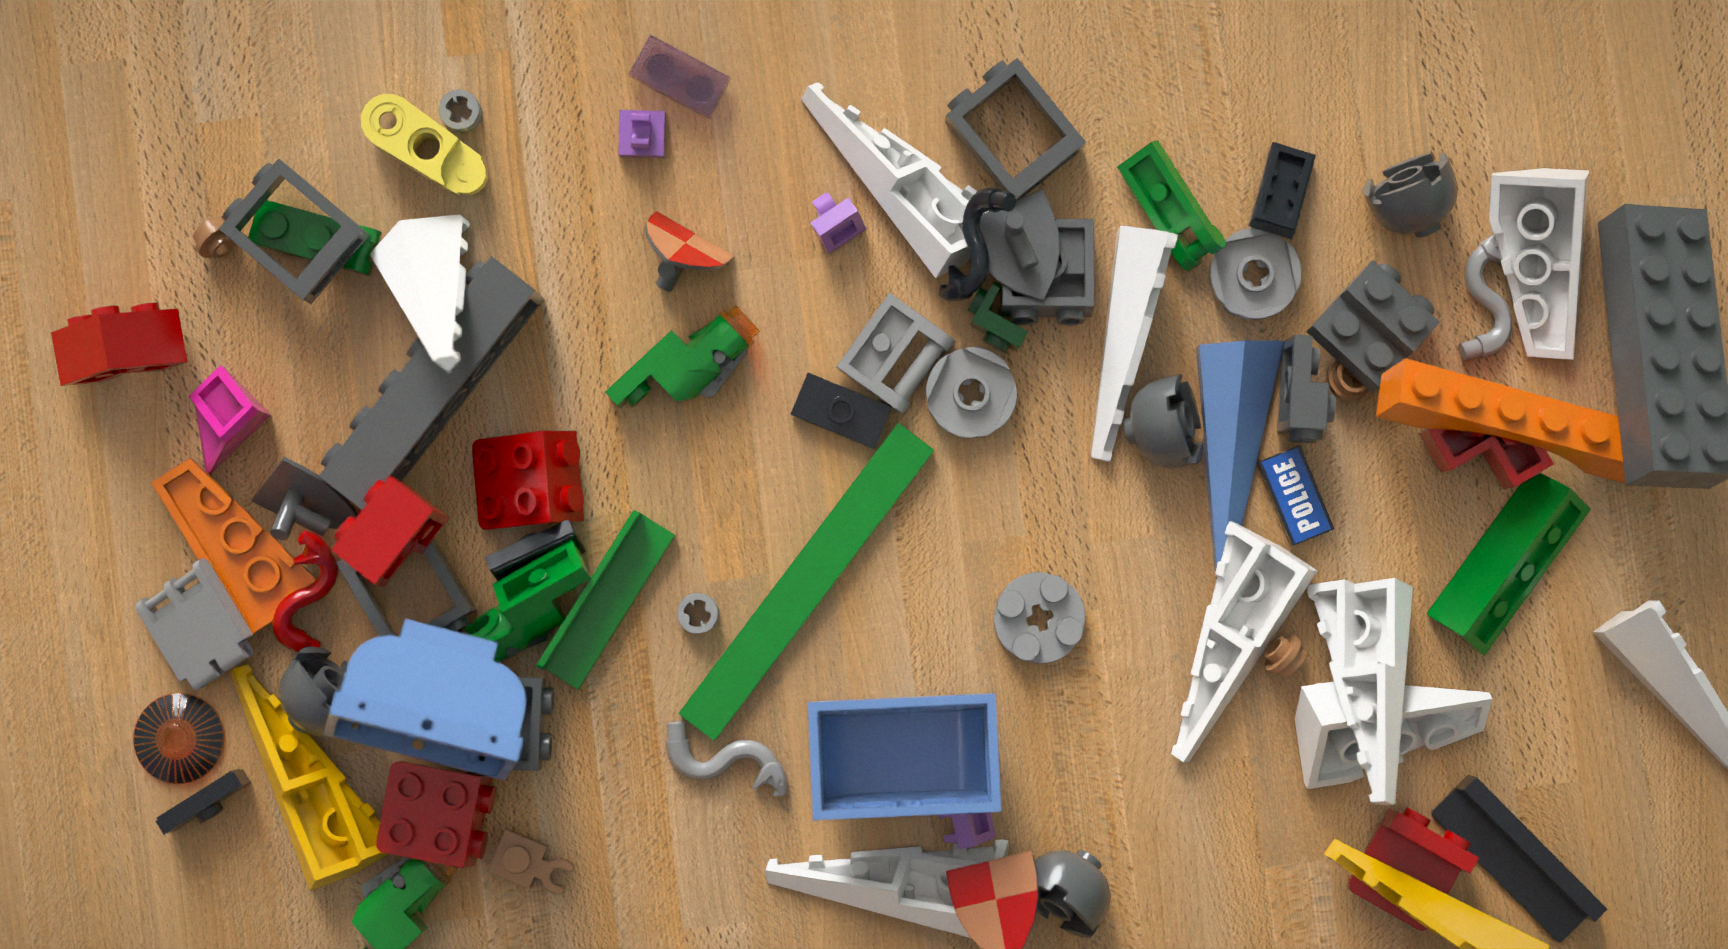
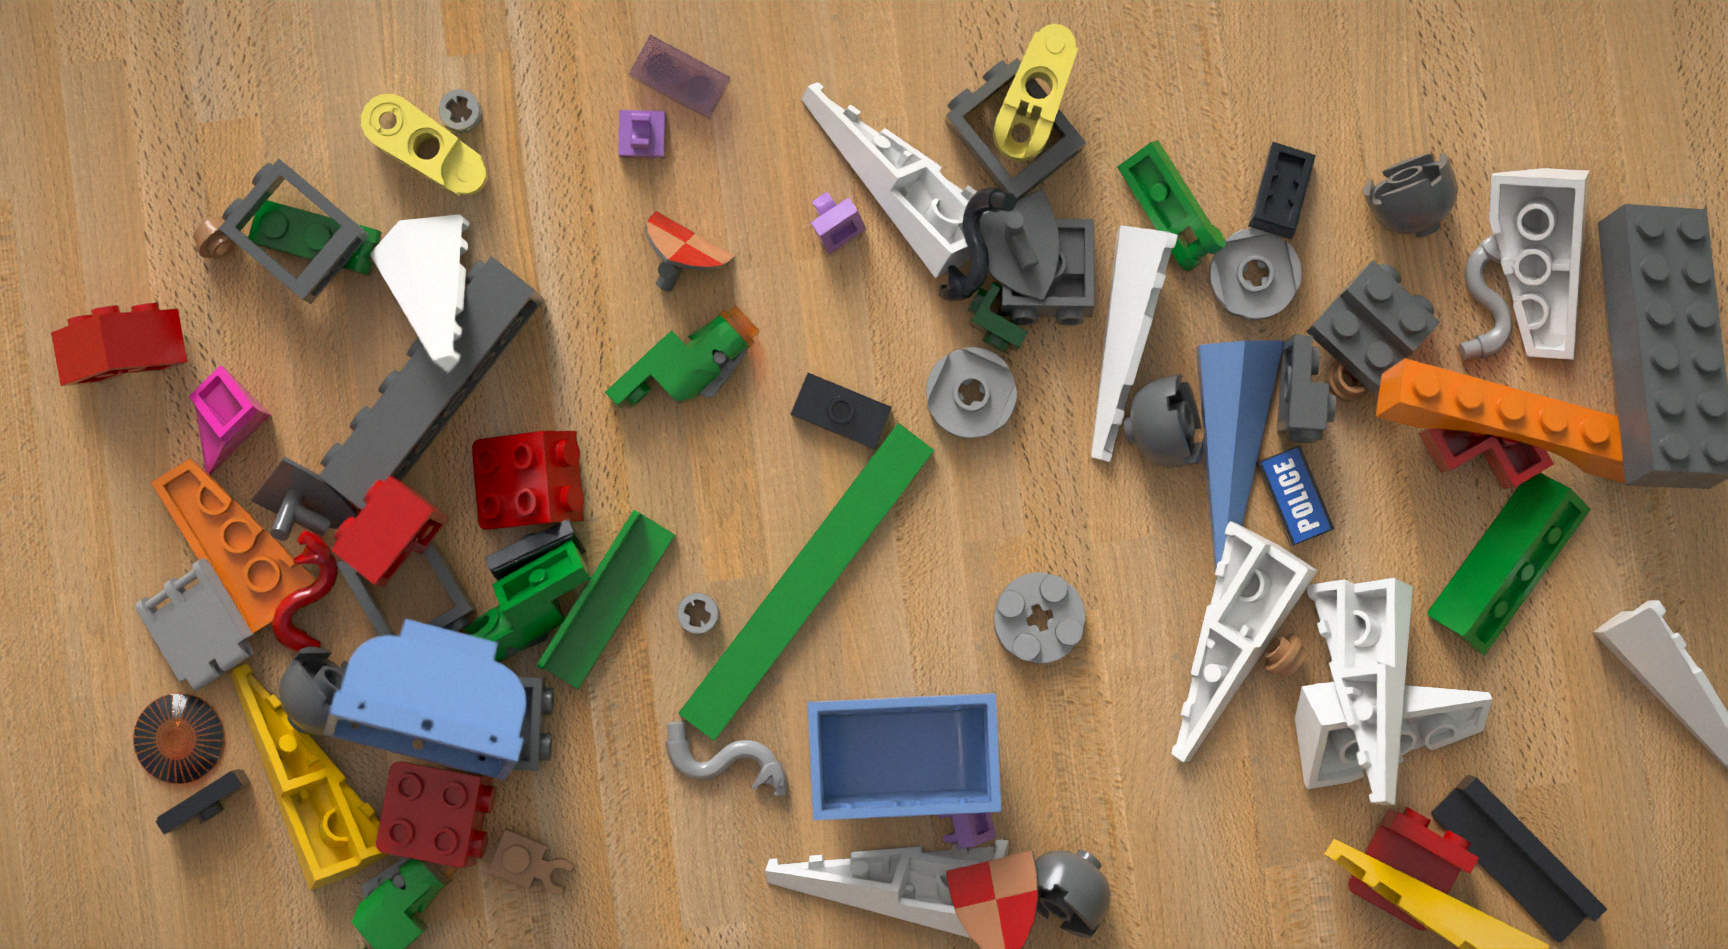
(882, 345): light grey plate -> none
(1046, 58): none -> light yellow piece

